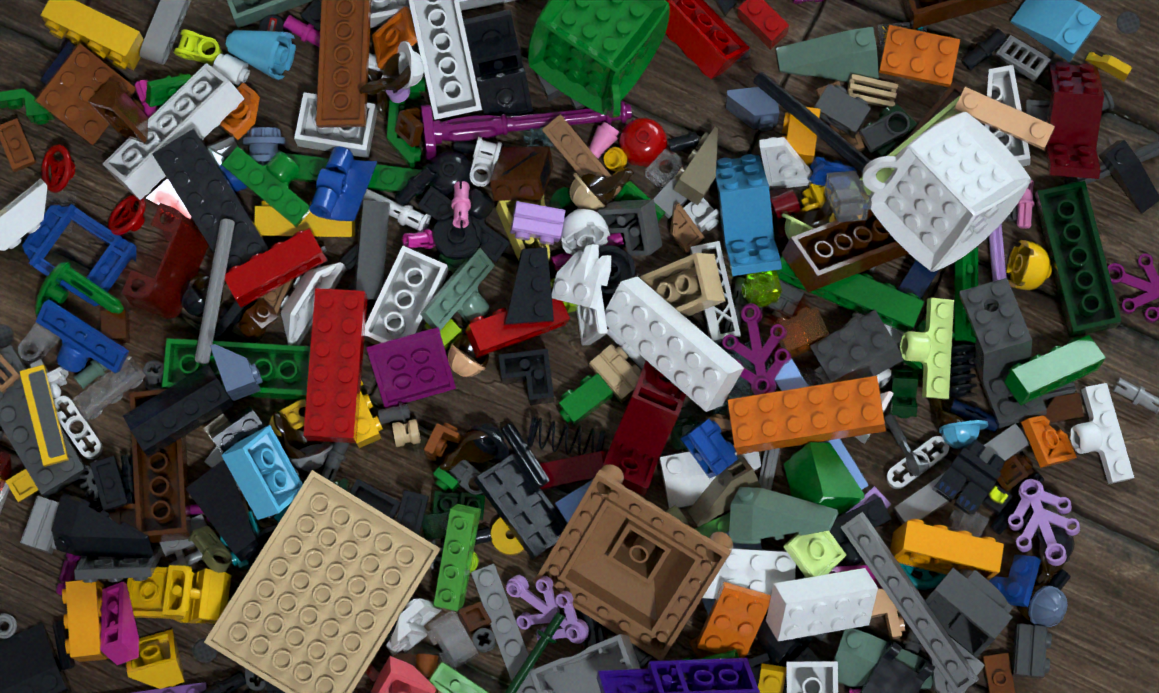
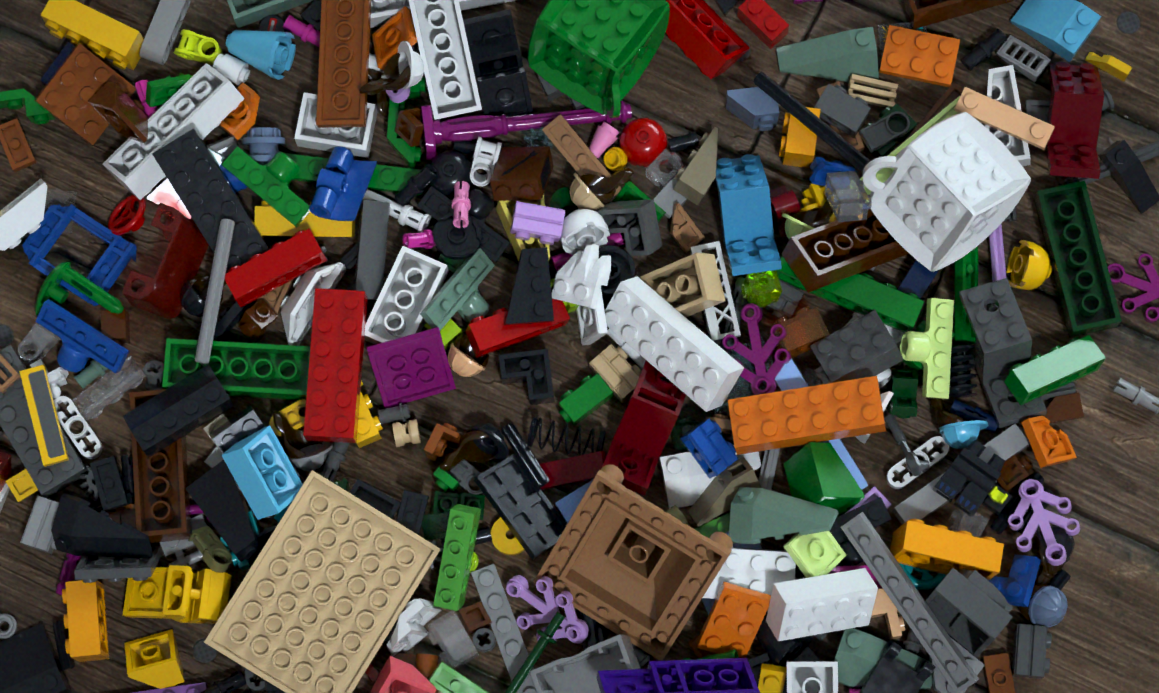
(61, 171): red piece -> none
(118, 625): dark pink slope -> none
(236, 373): sand blue slope -> none
(702, 215): white bracket -> none
(783, 164): white wing -> none
(1025, 205): bright pink axle -> none
(1102, 434): white plate -> none

